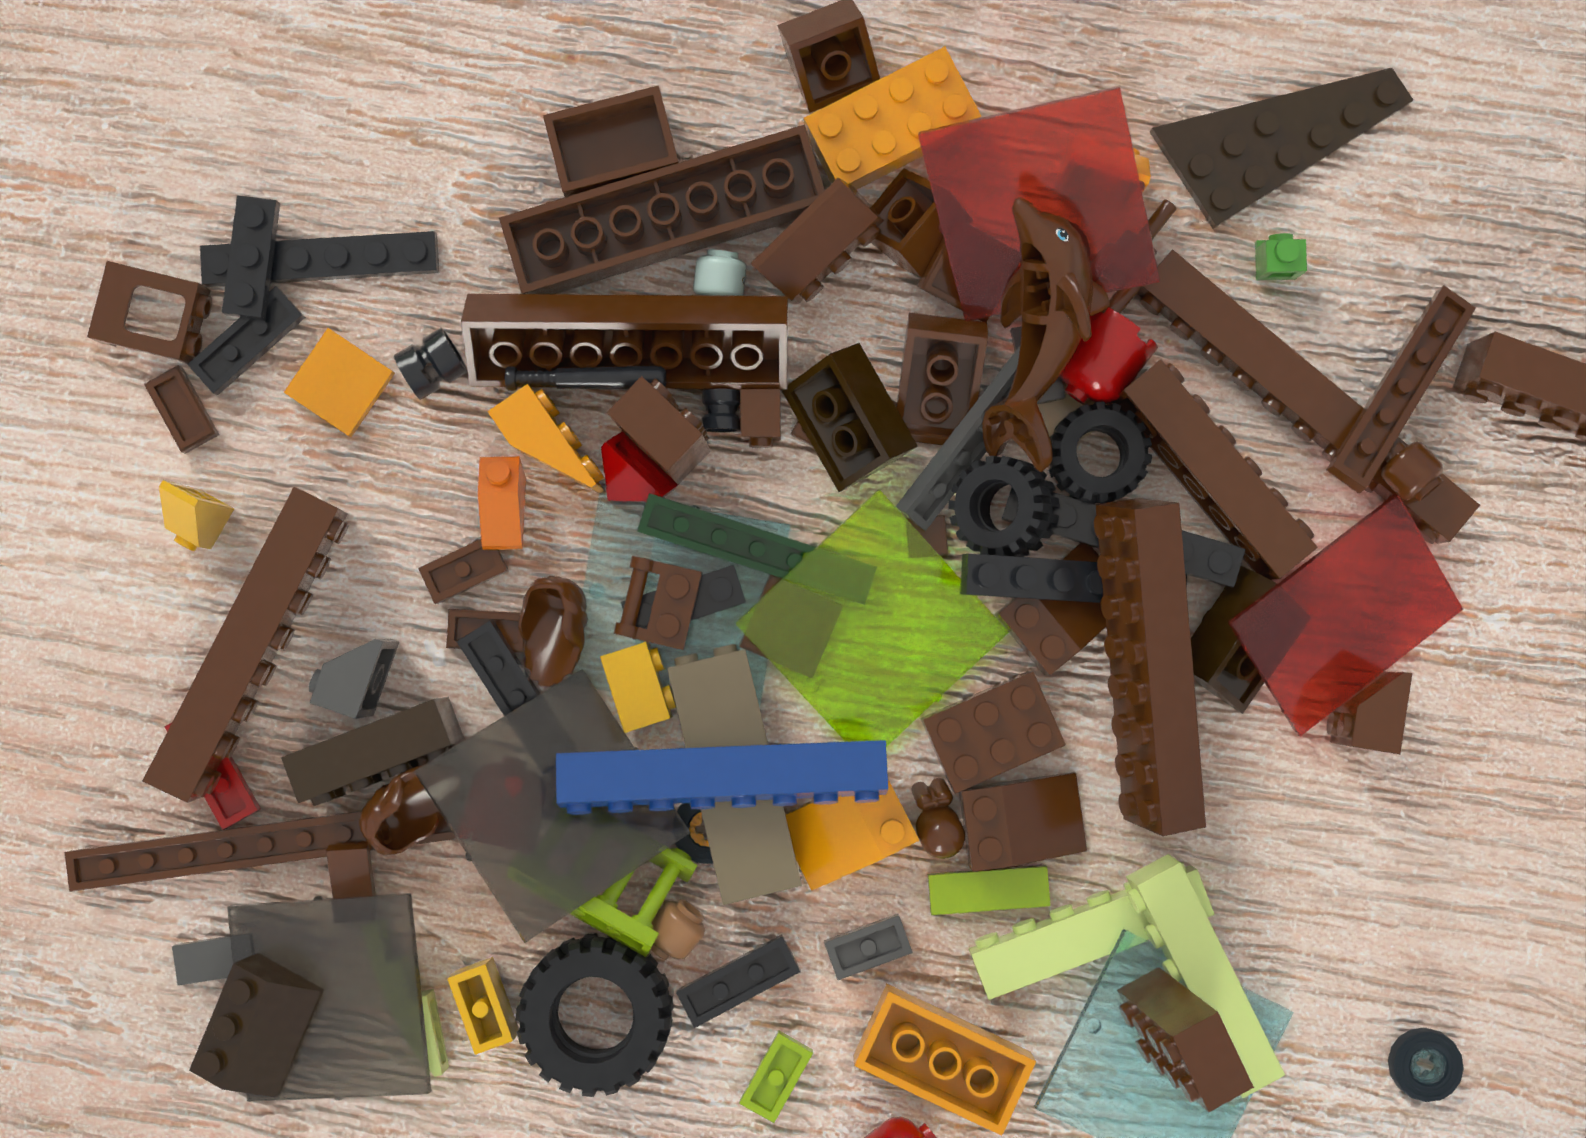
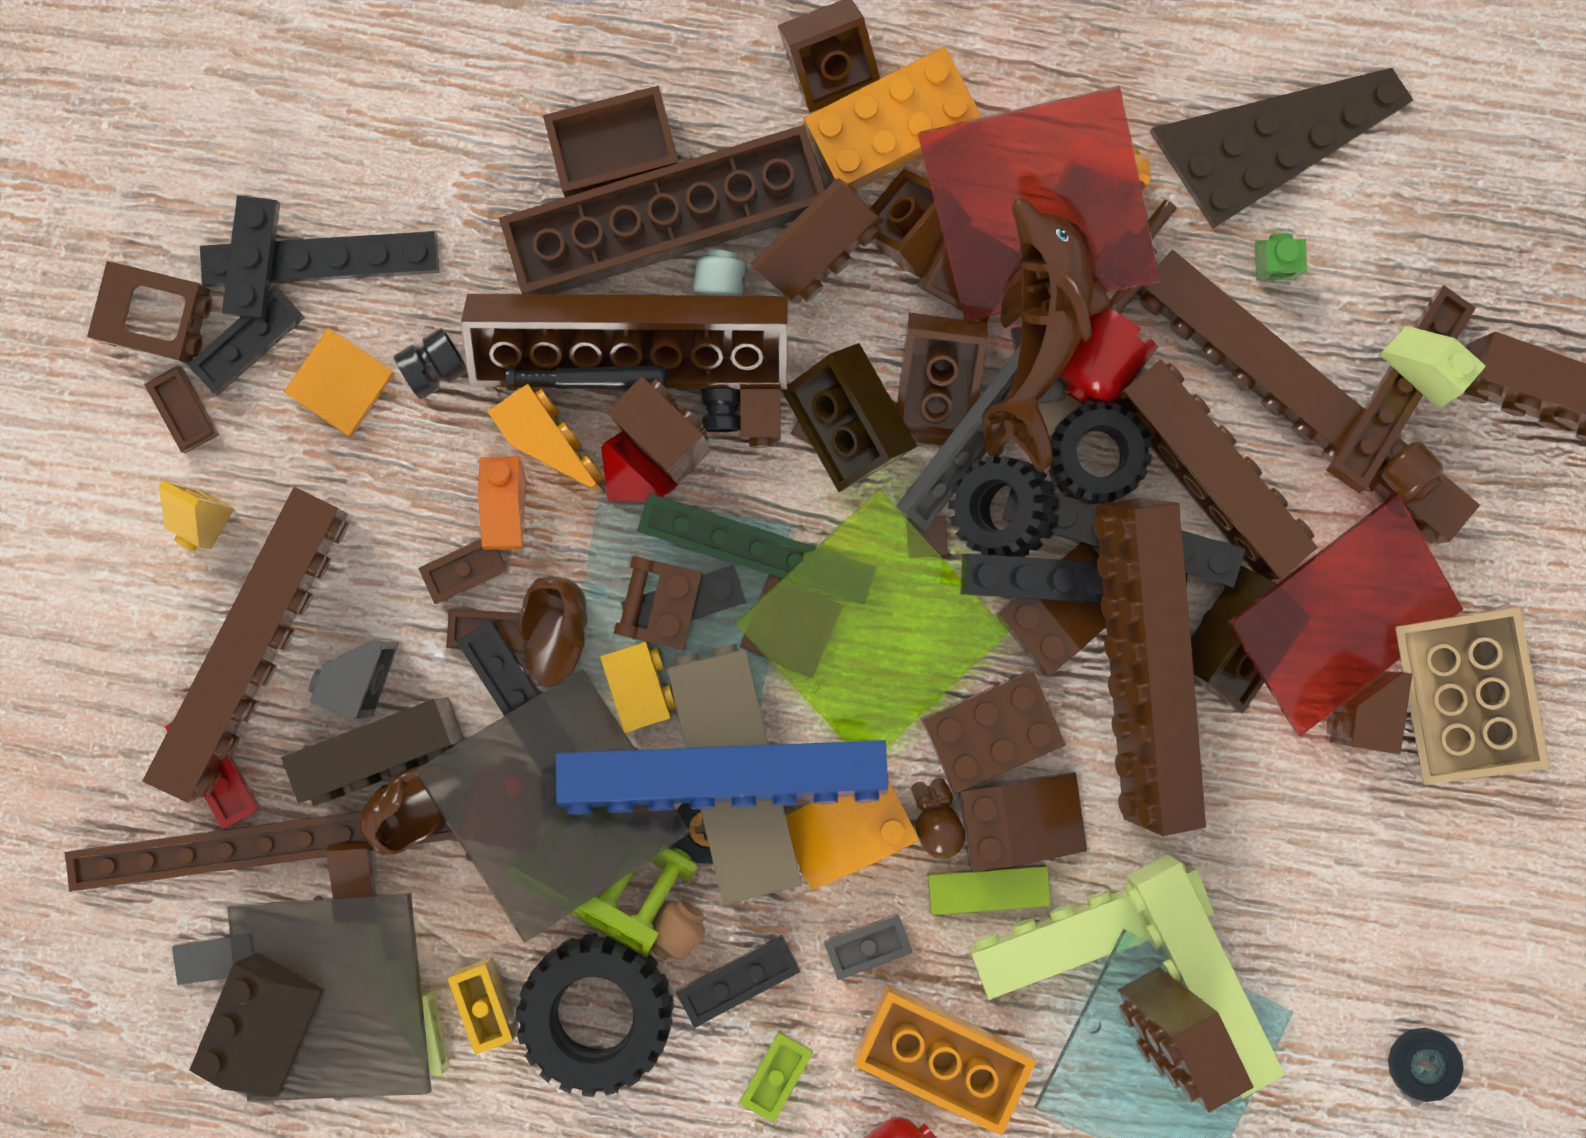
(1433, 363): none -> yellowish green slope
(1472, 696): none -> tan slope

